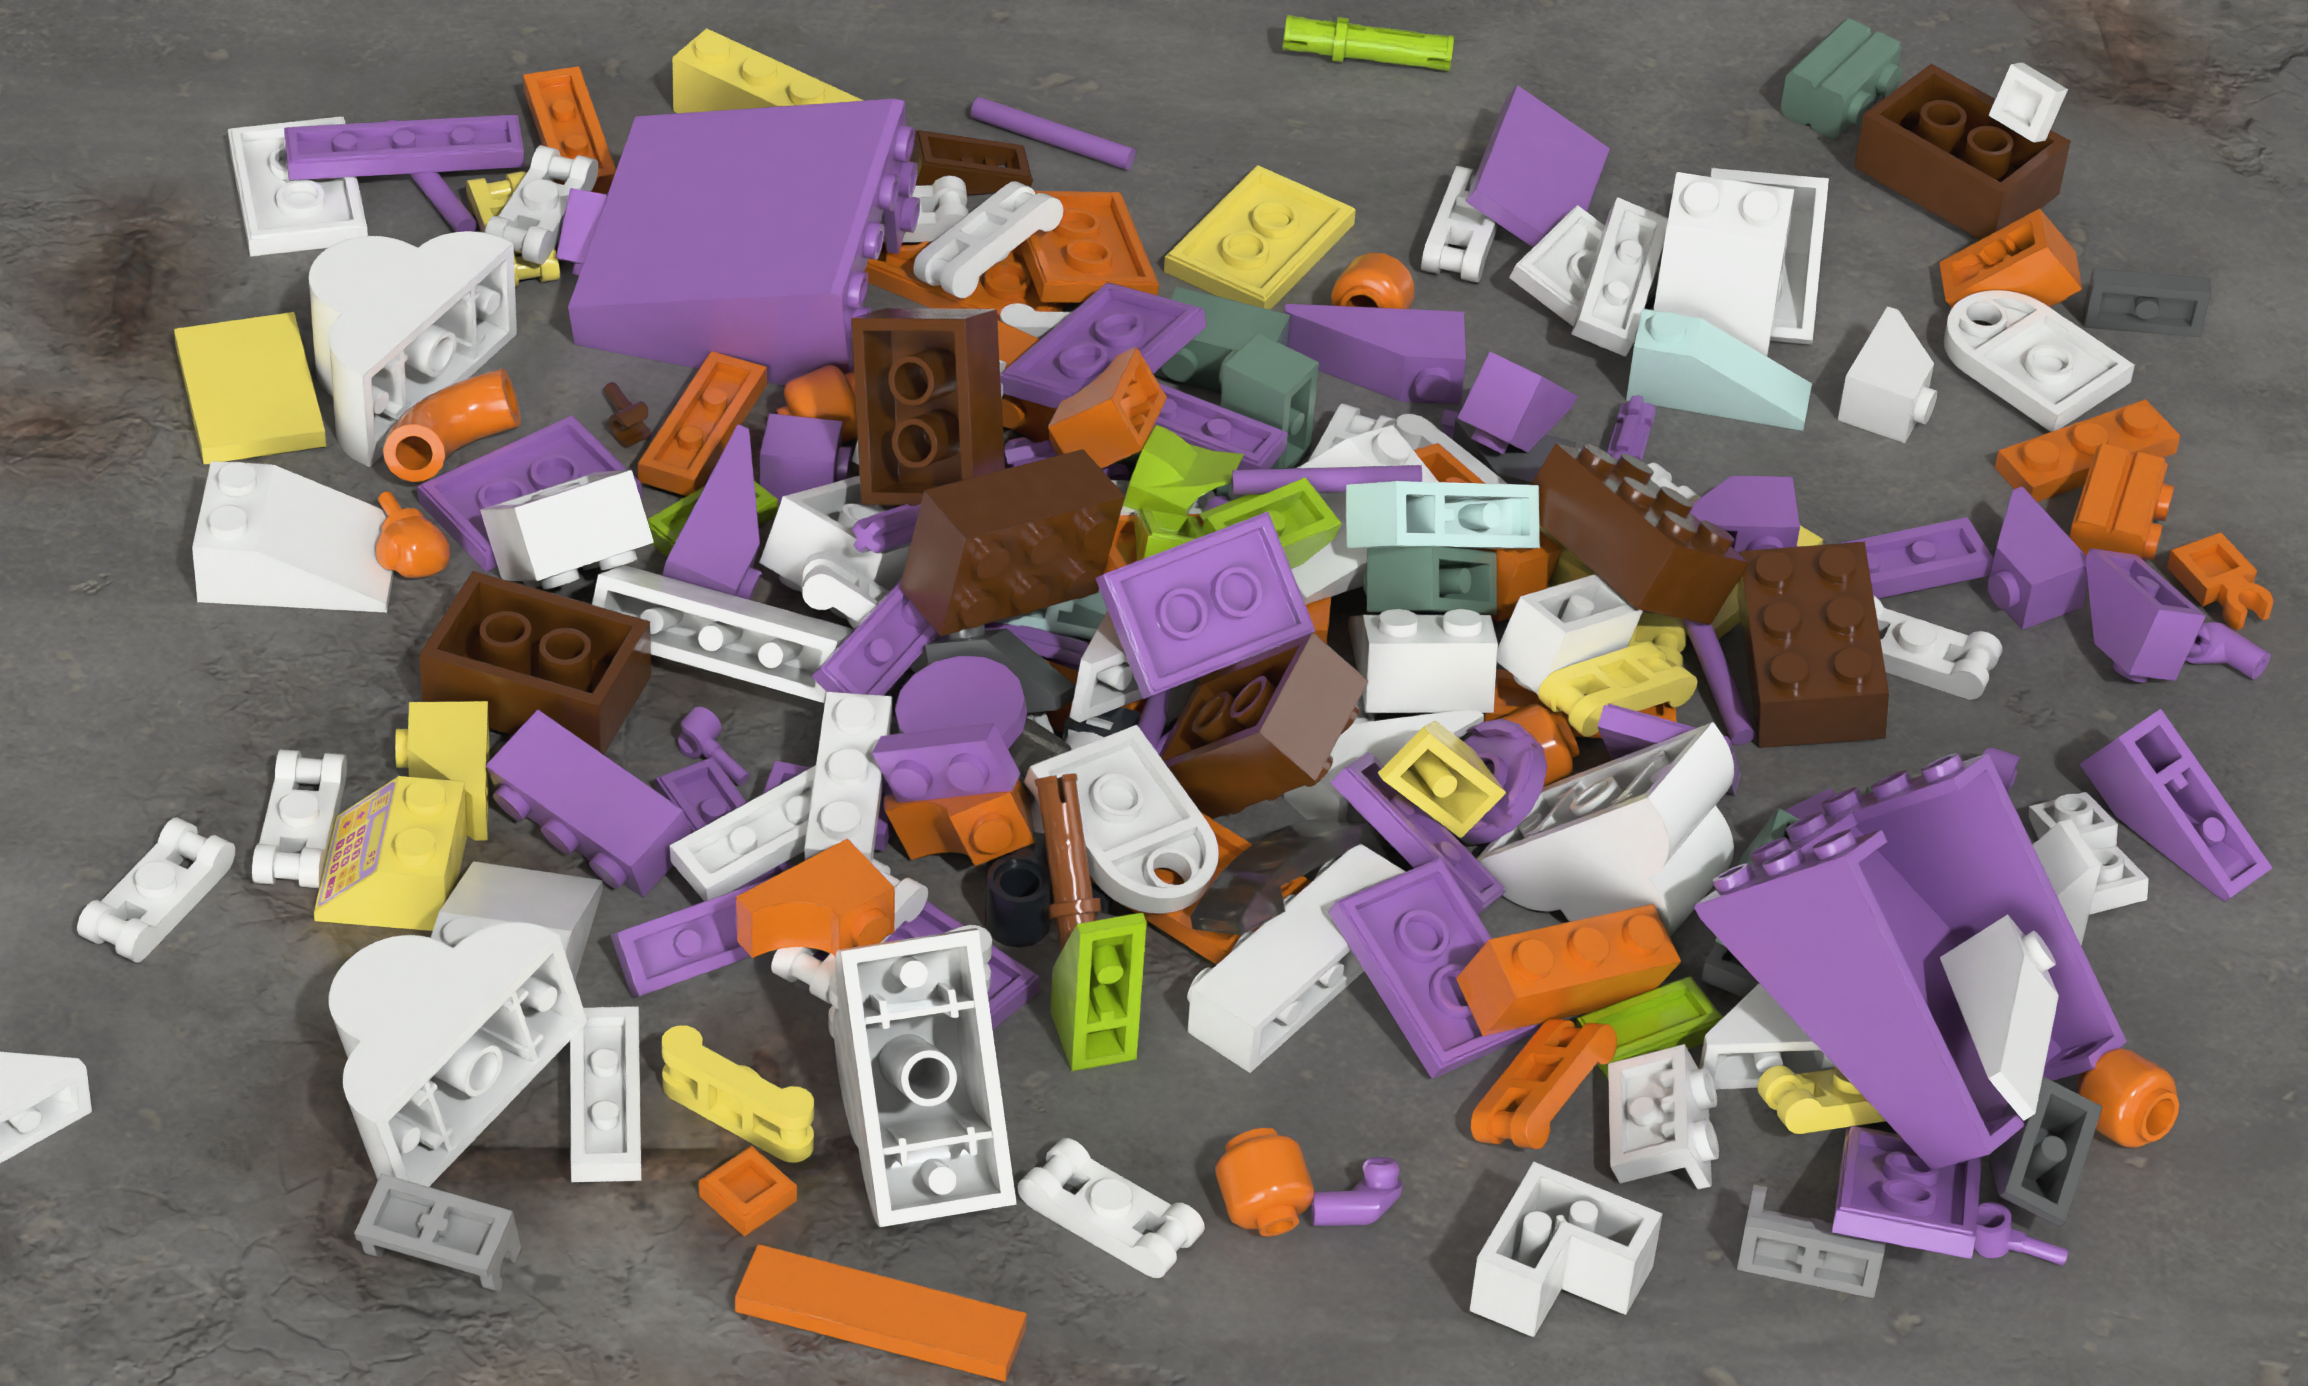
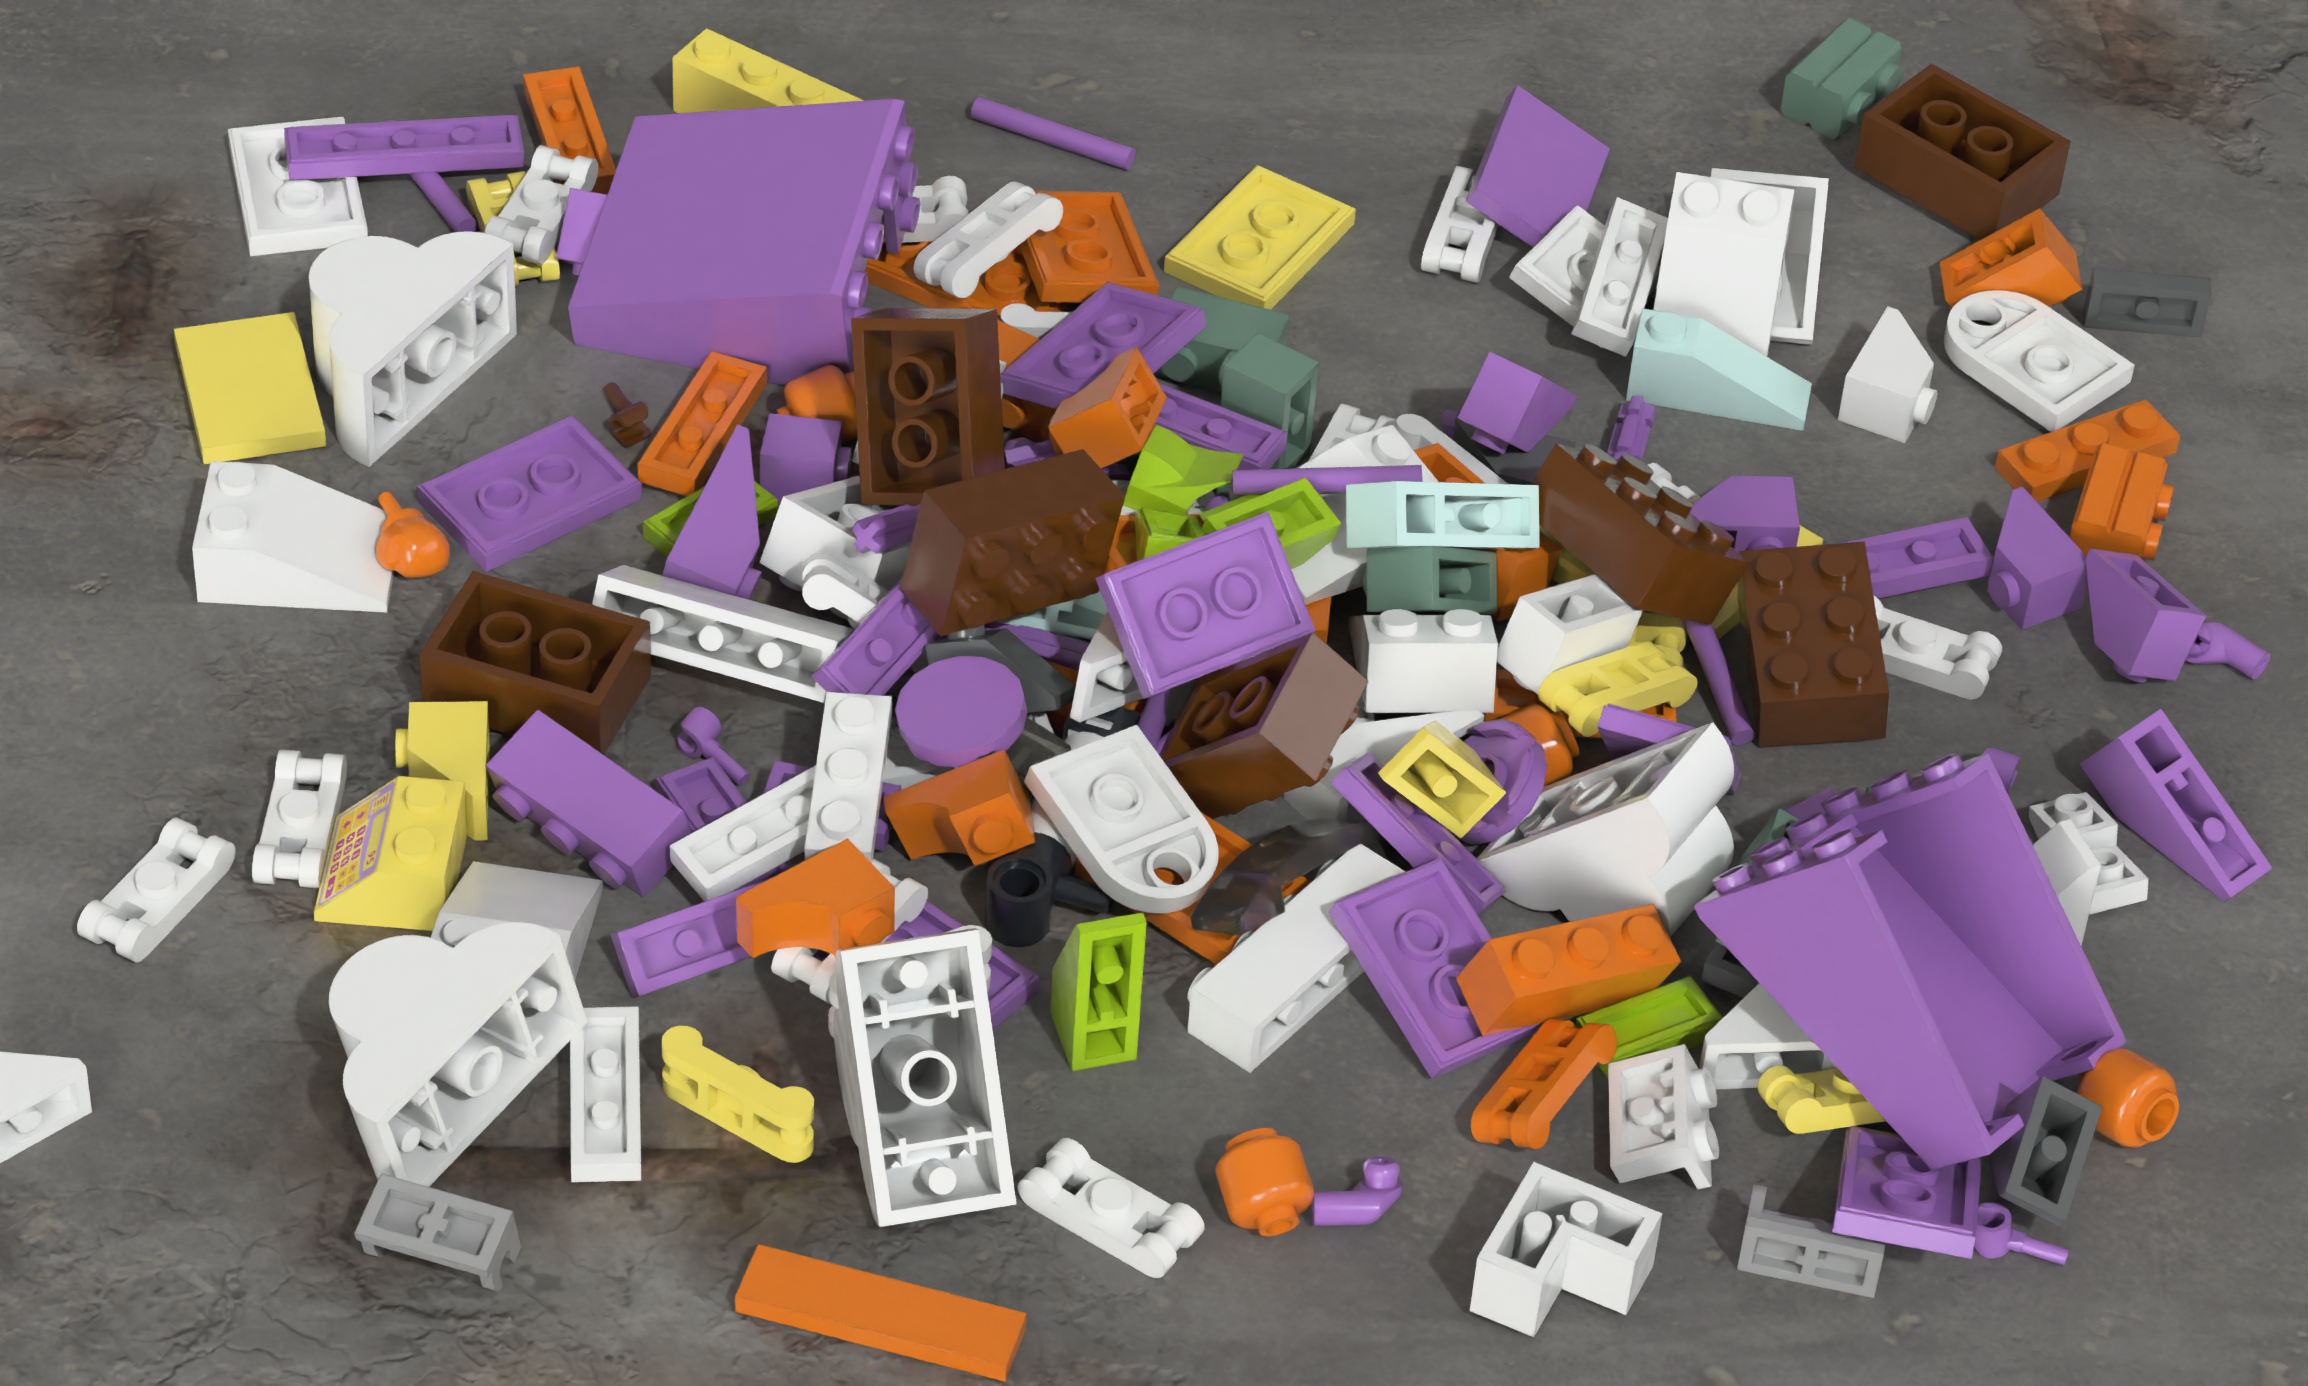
(449, 422): orange cylinder -> none
(568, 527): white brick -> none
(747, 1191): orange tile -> none
(946, 763): medium lavender plate -> none
(970, 160): reddish brown slope -> none
(1066, 854): dark orange pin -> none
(1368, 43): lime pin -> none
(1374, 282): orange head -> none
(1386, 350): medium lavender slope -> none
(2007, 1006): white slope -> none
(2028, 102): white tile -> none
(2219, 572): orange plate -> none

